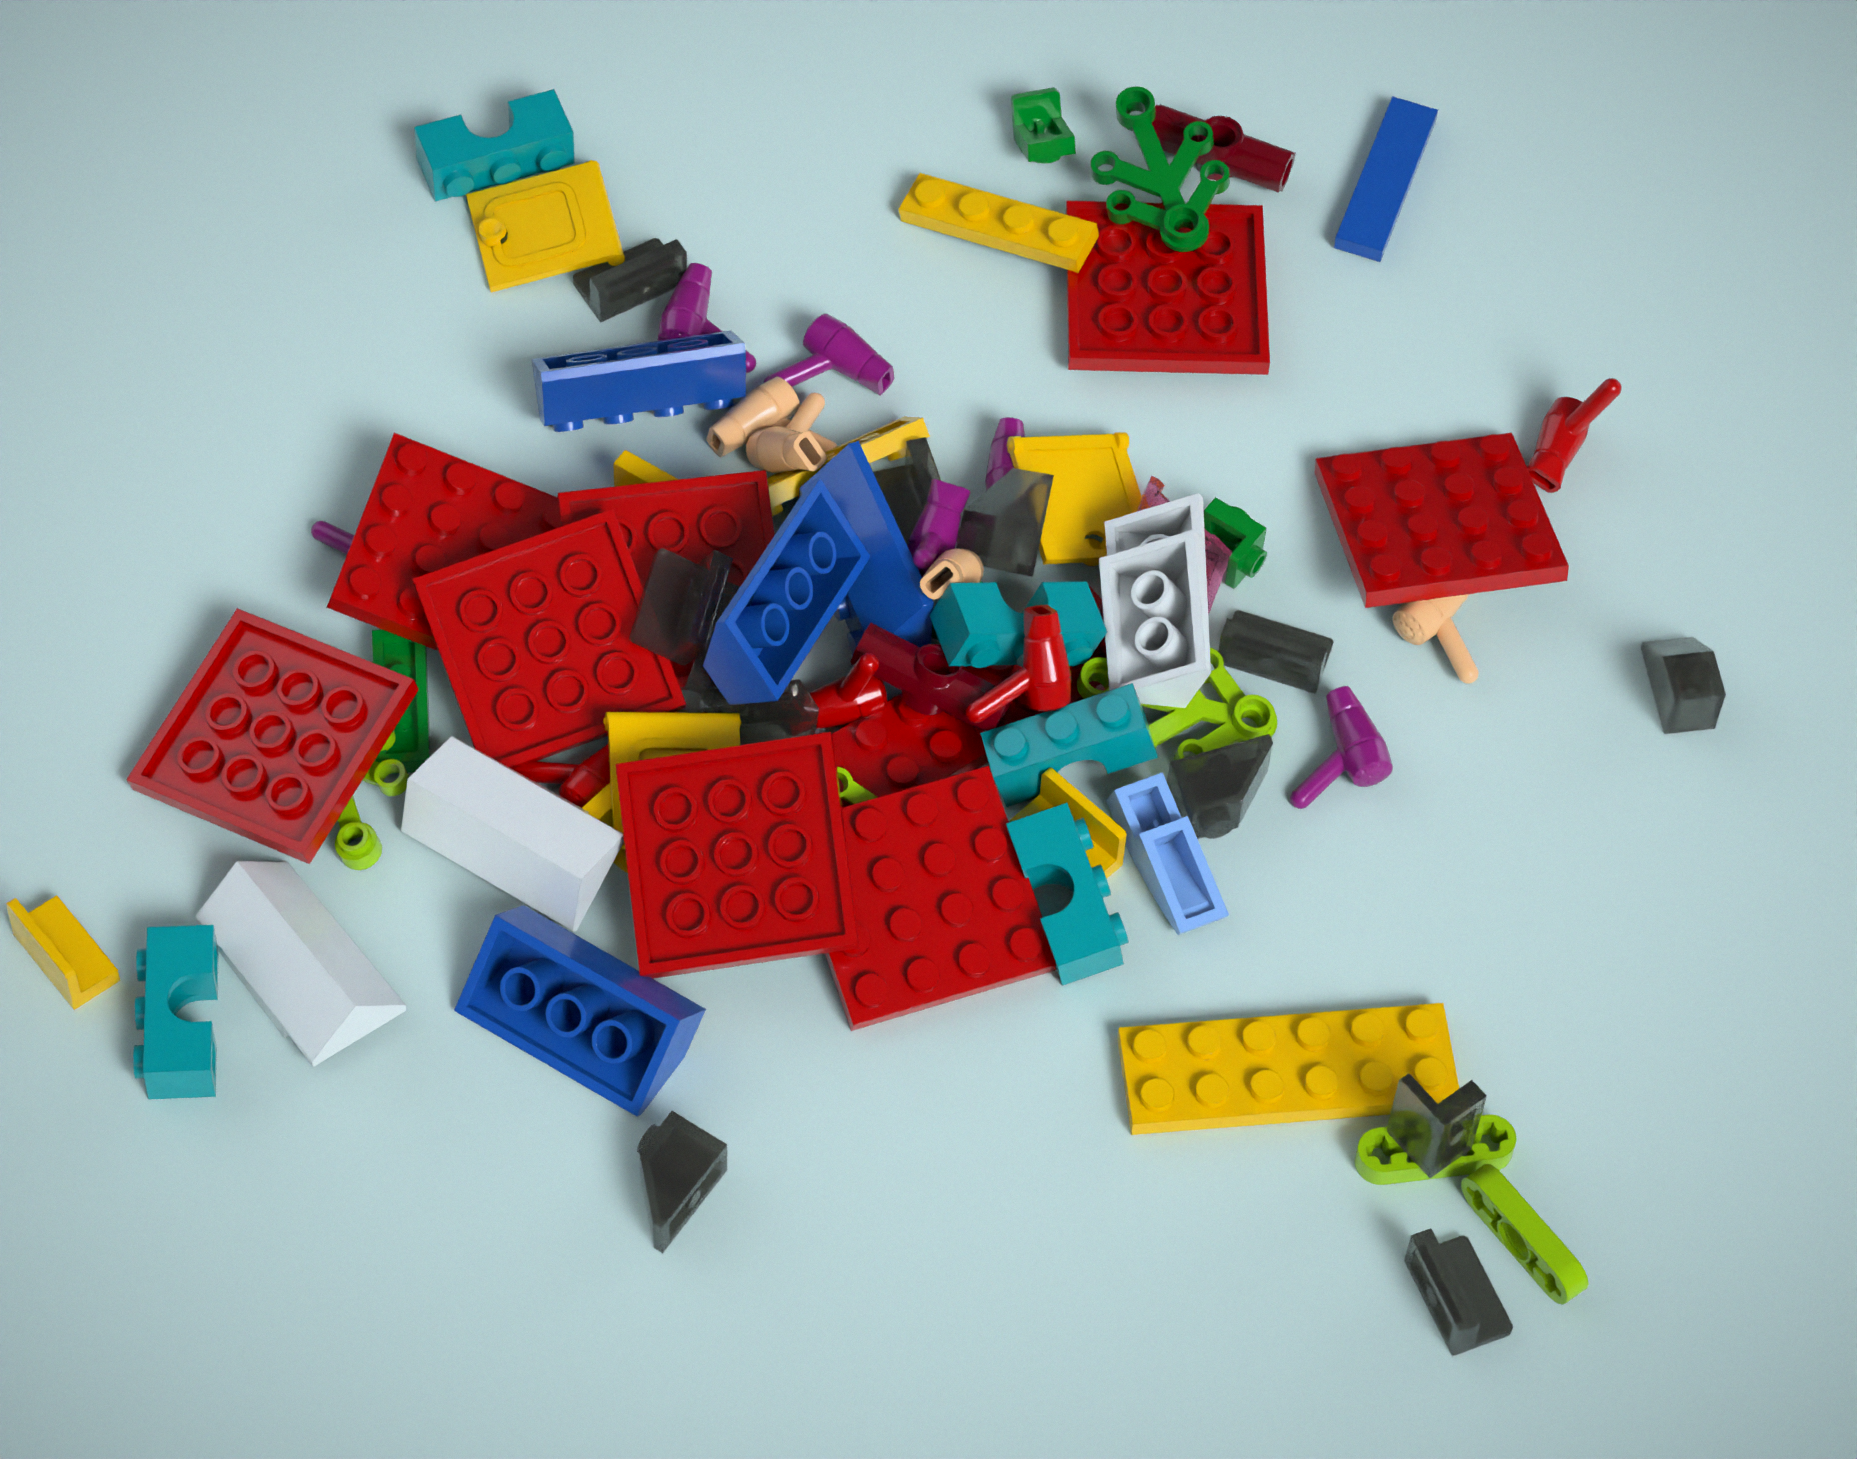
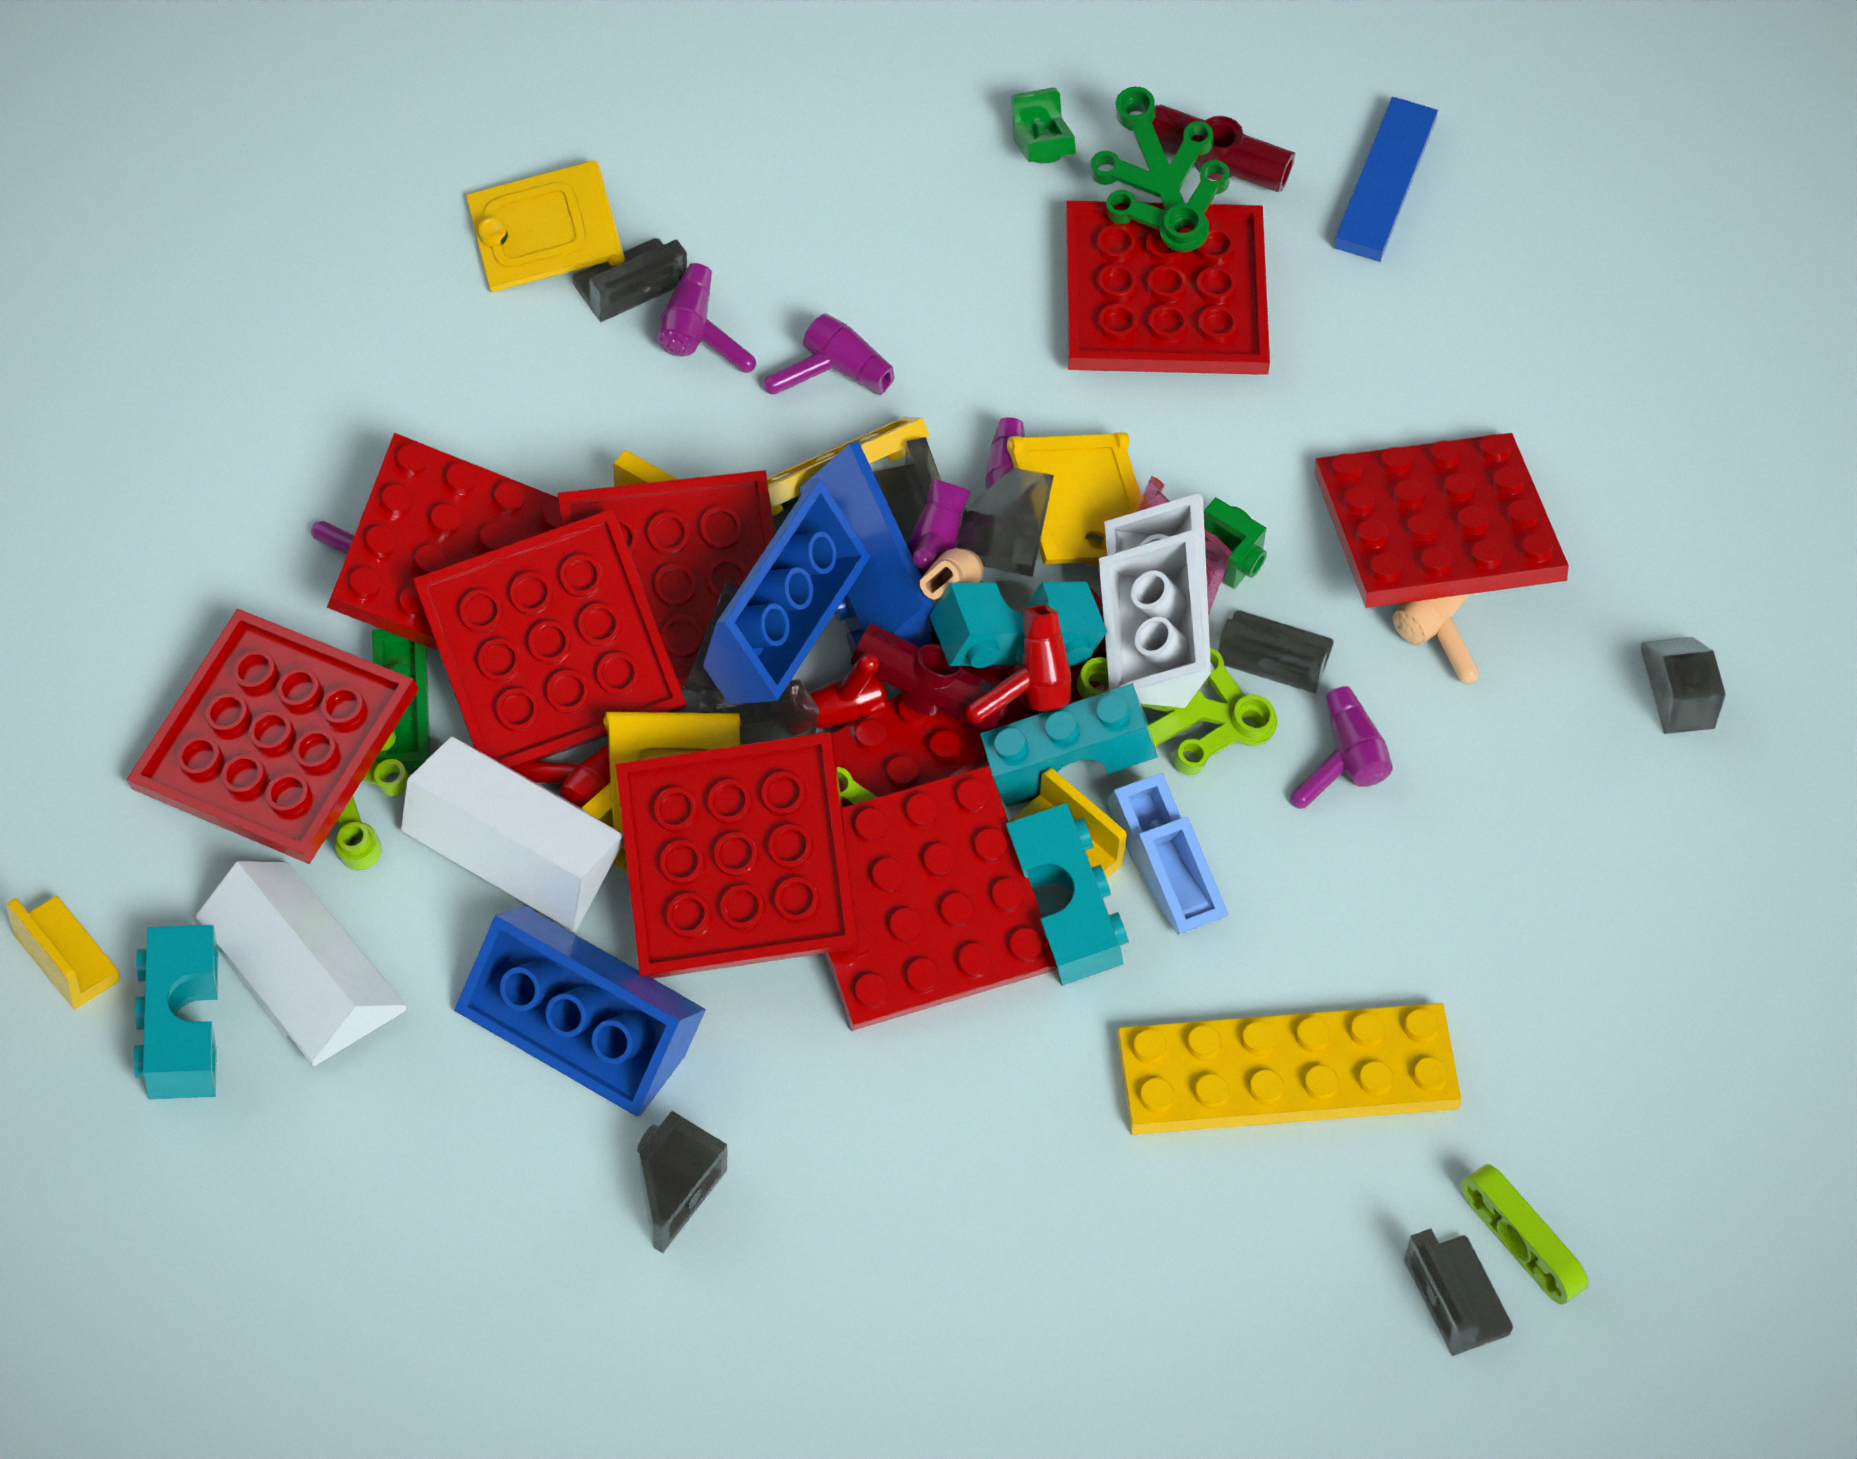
(462, 162): teal arch -> none
(640, 379): blue slope -> none
(680, 604): clear smoke panel -> none
(763, 407): light nougat piece -> none
(792, 447): light nougat piece -> none
(999, 222): yellow plate -> none
(1219, 784): clear smoke slope -> none
(1401, 1171): lime beam -> none
(1435, 1131): clear smoke panel -> none
(1565, 432): red piece -> none

